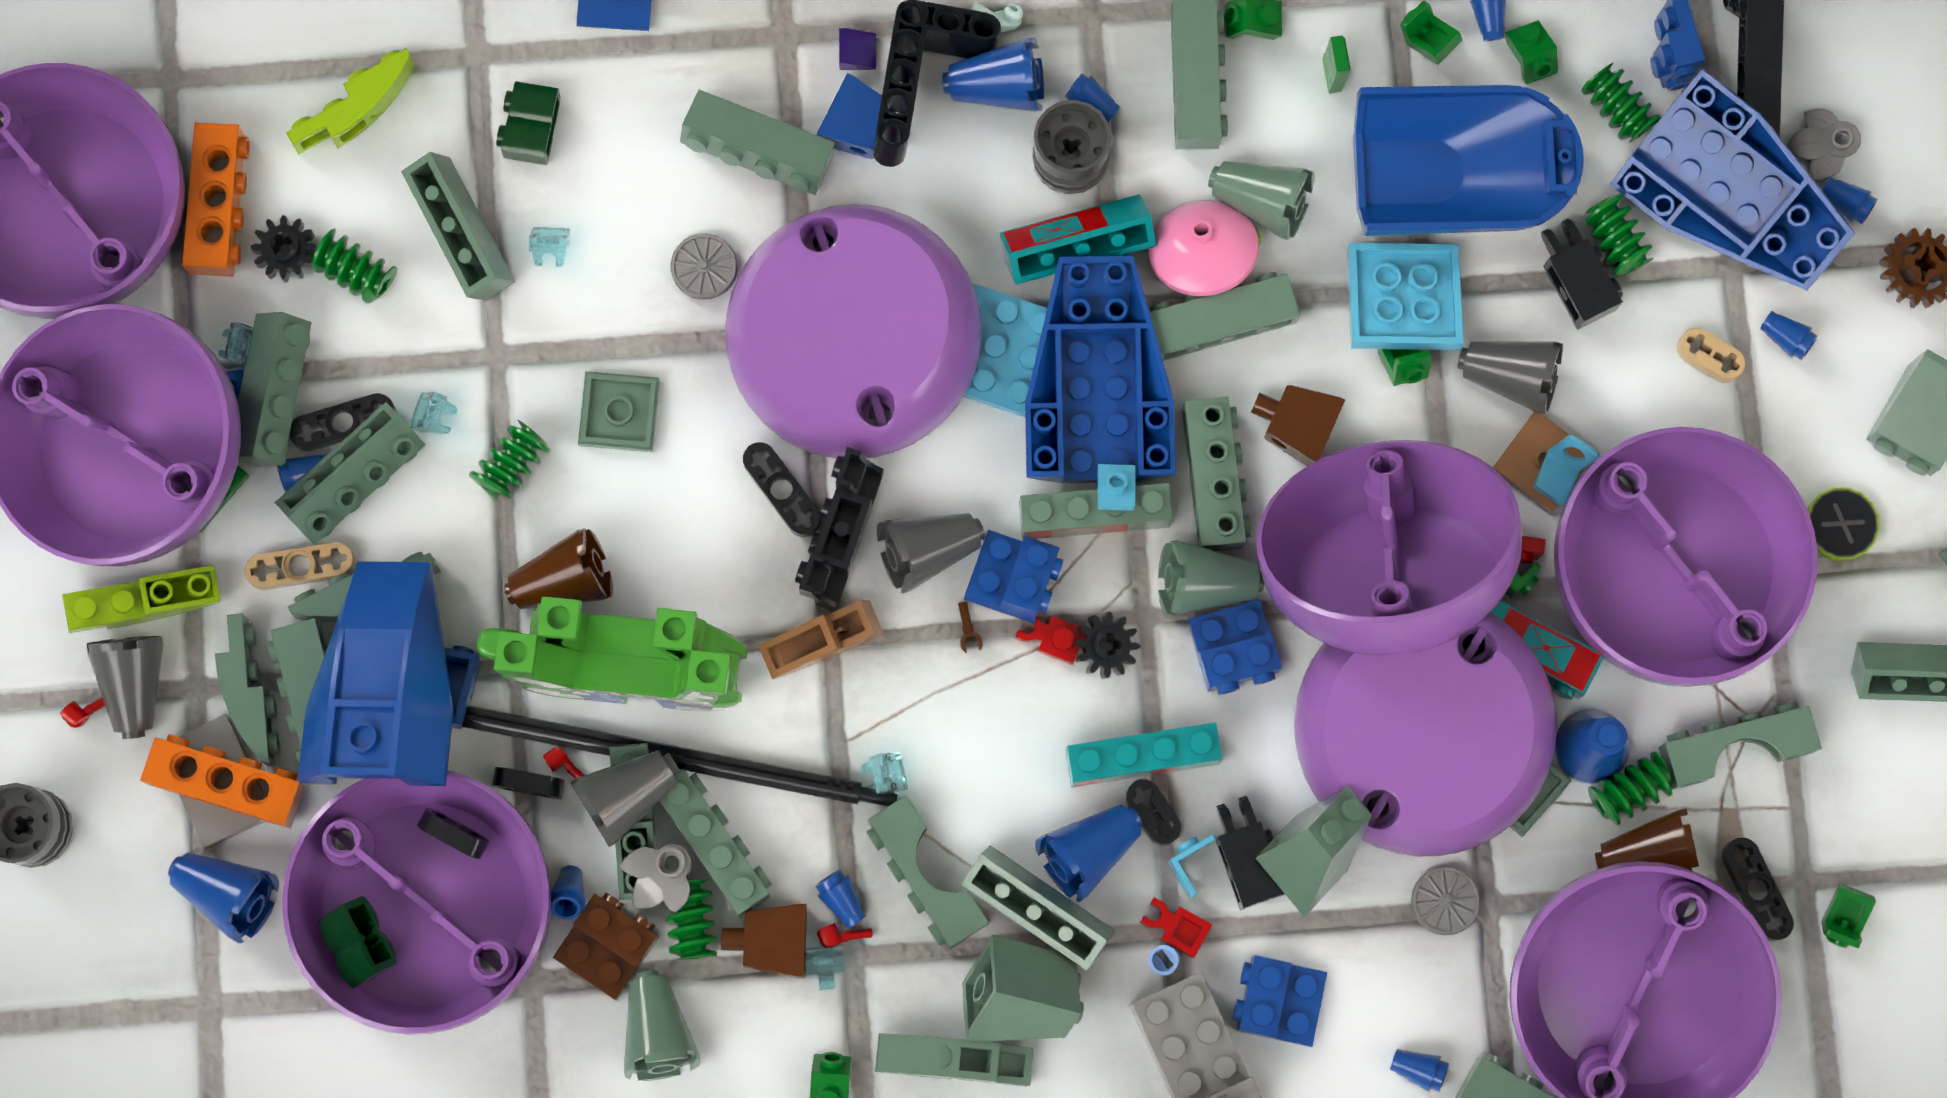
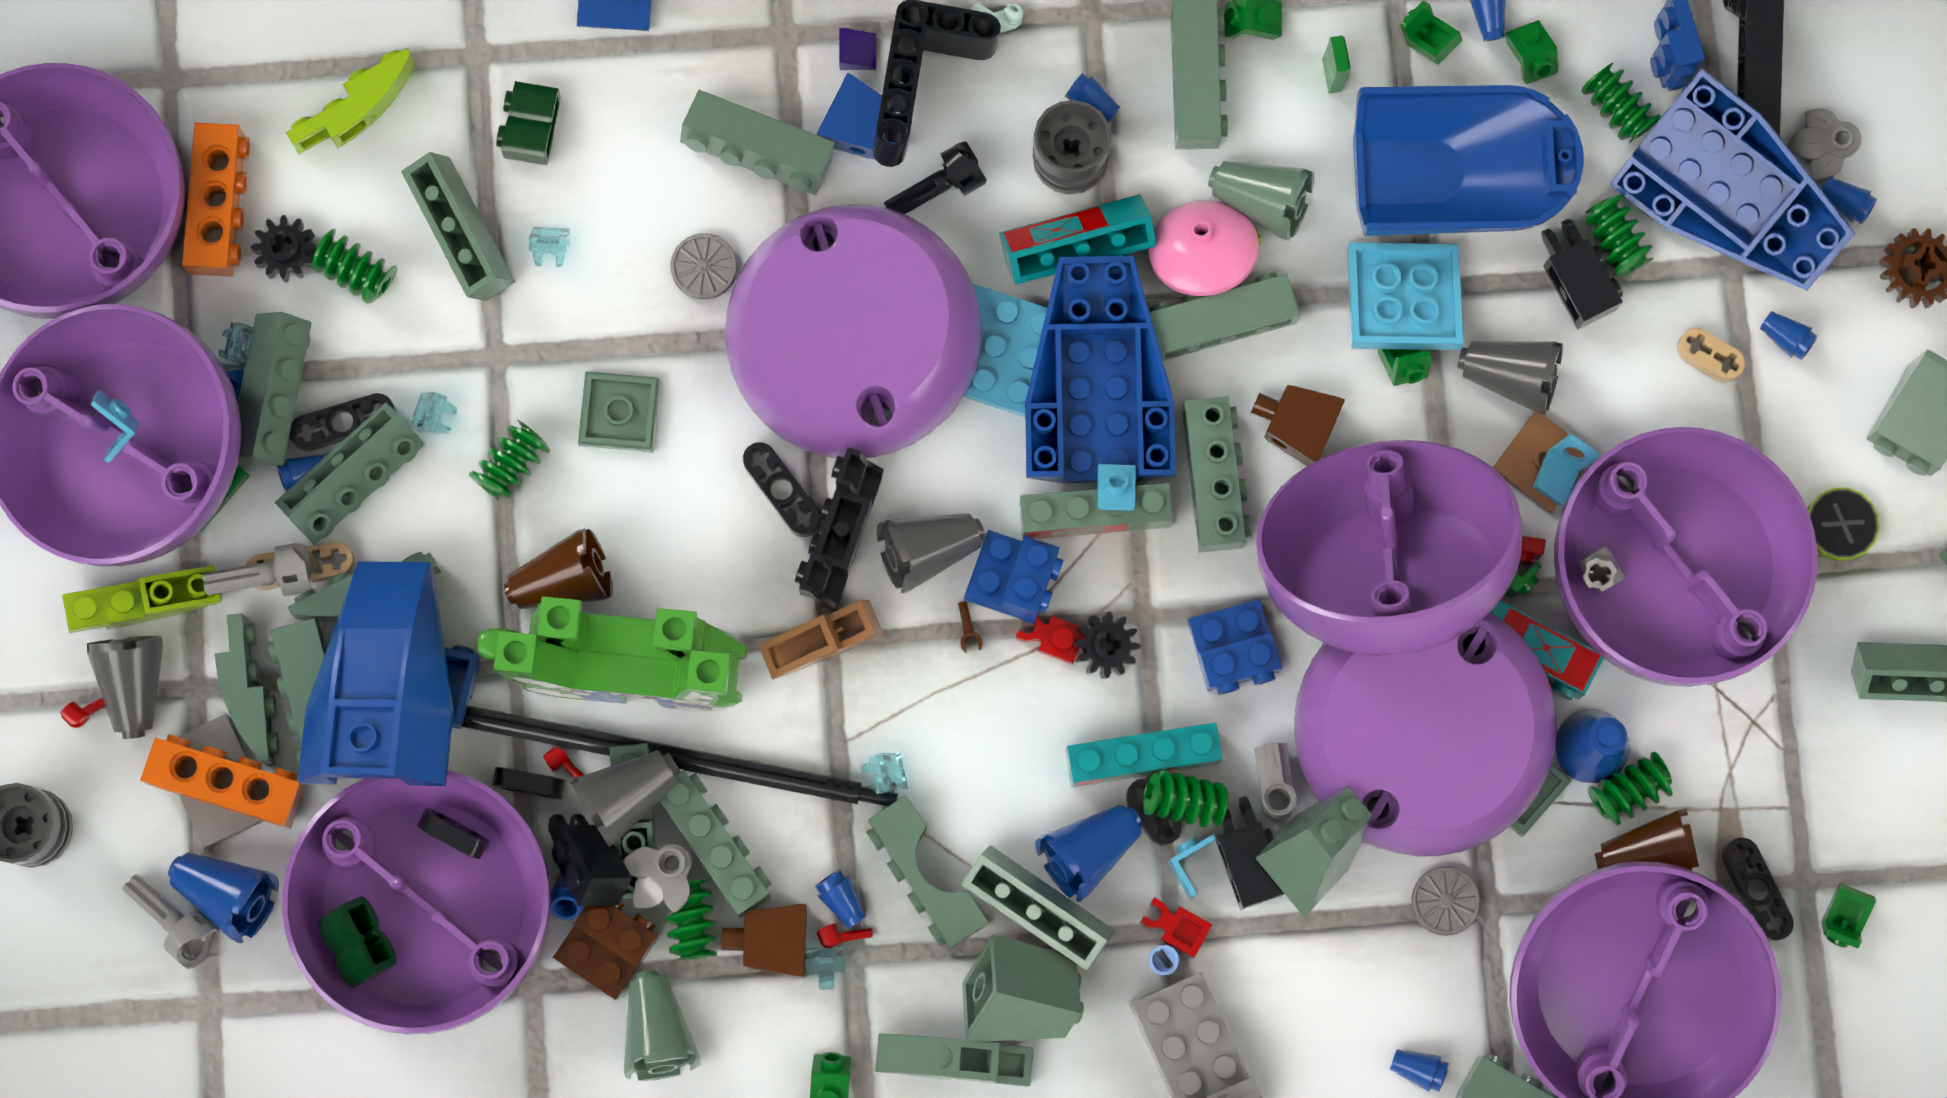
(121, 416): none -> medium azure bracket
(186, 933): none -> light grey piece
(289, 569): none -> light grey piece
(587, 863): none -> black hinge
(959, 170): none -> black piece
(999, 78): blue cone -> none
(1186, 797): none -> green piece
(1204, 578): sand green cone -> none
(1275, 777): none -> light grey piece
(1280, 1000): blue plate -> none
(1601, 570): none -> light grey piece
(1784, 735): sand green arch -> none

